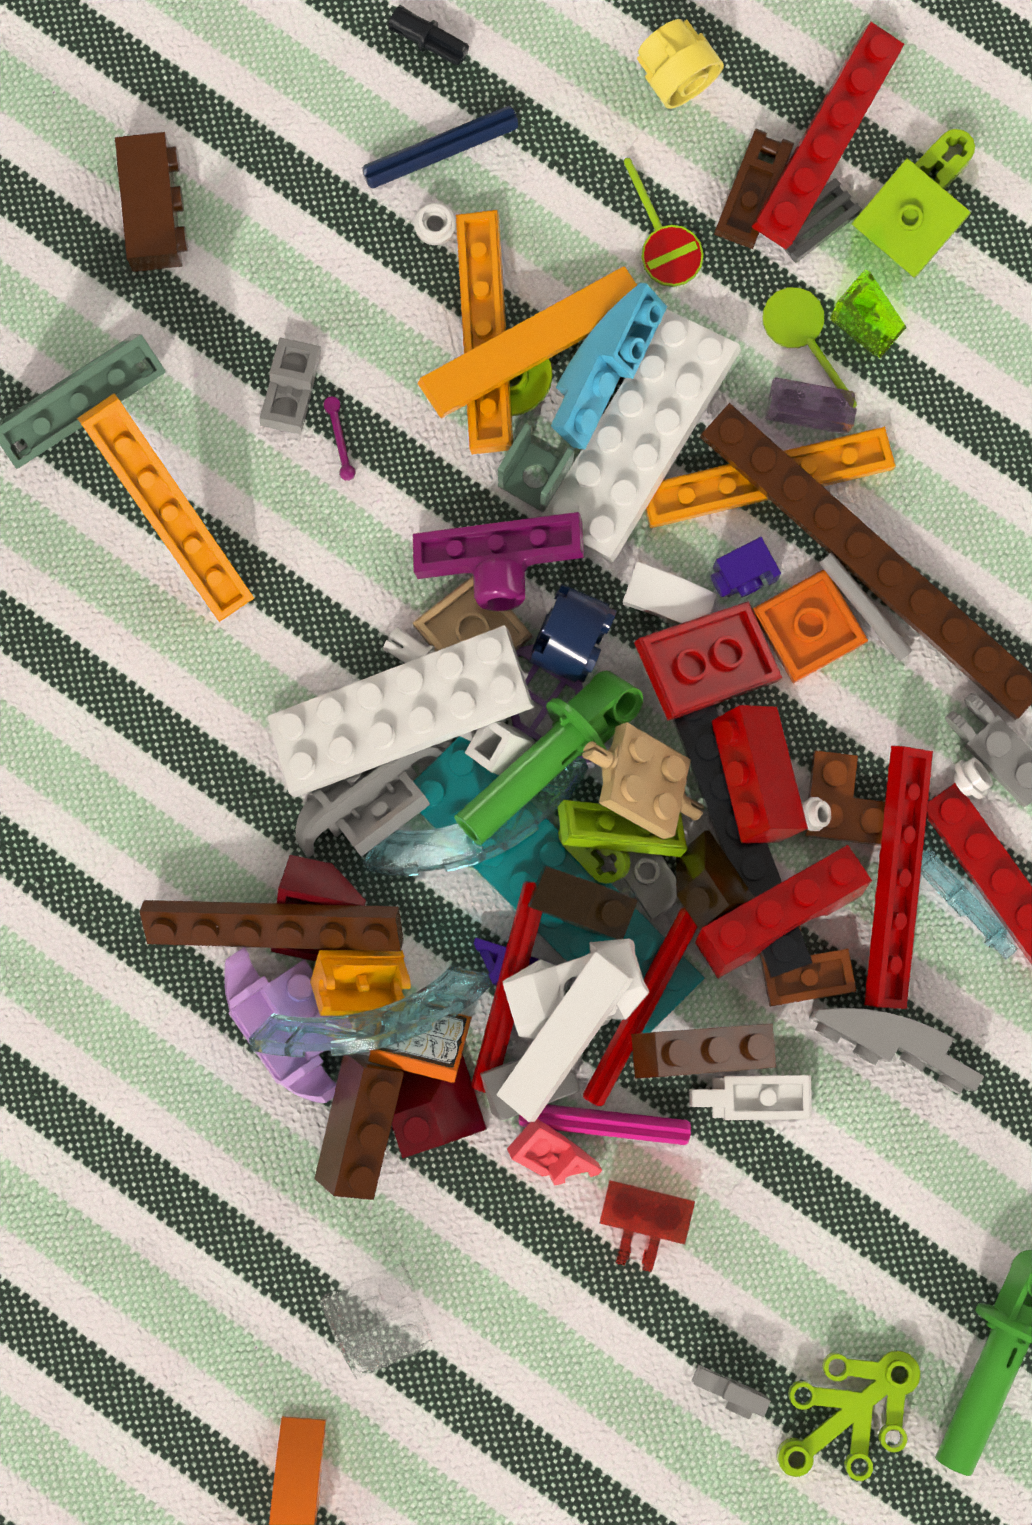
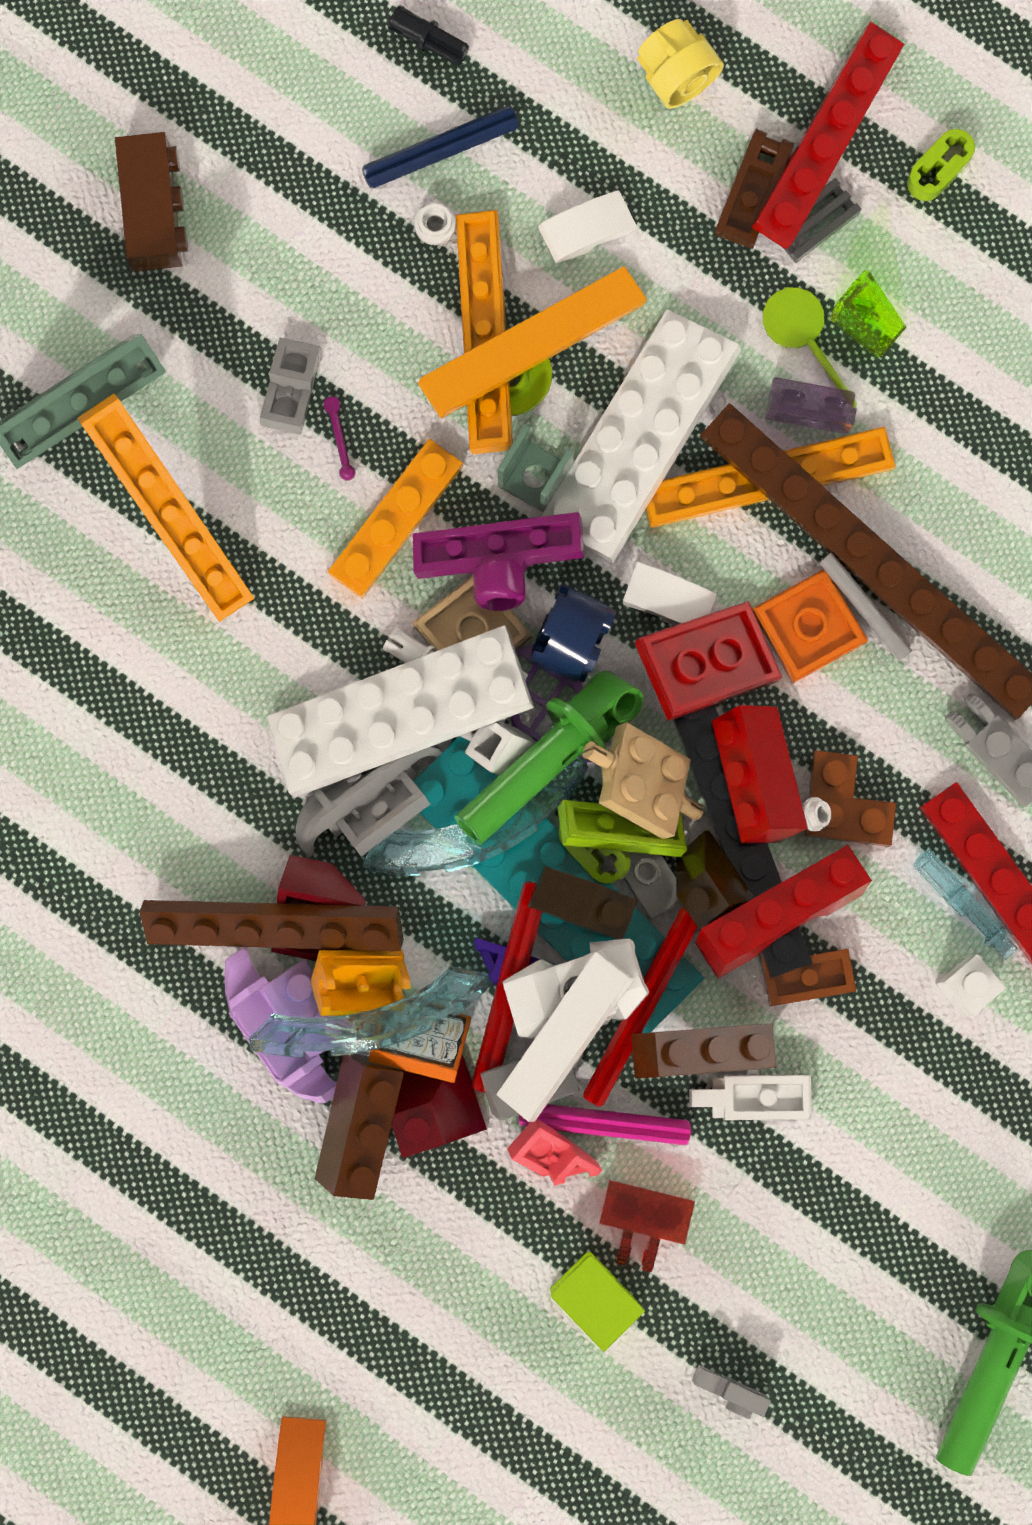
(378, 1320): clear slope -> none
(395, 518): none -> light orange plate
(587, 225): none -> white slope
(596, 1301): none -> lime piece
(607, 353): medium azure slope -> none
(670, 252): piece -> none
(745, 569): dark purple brick -> none
(854, 1409): lime plant -> none
(882, 1034): light grey slope -> none
(898, 877): red plate -> none
(911, 218): lime plate -> none
(970, 985): none -> white brick
(972, 778): white plate -> none

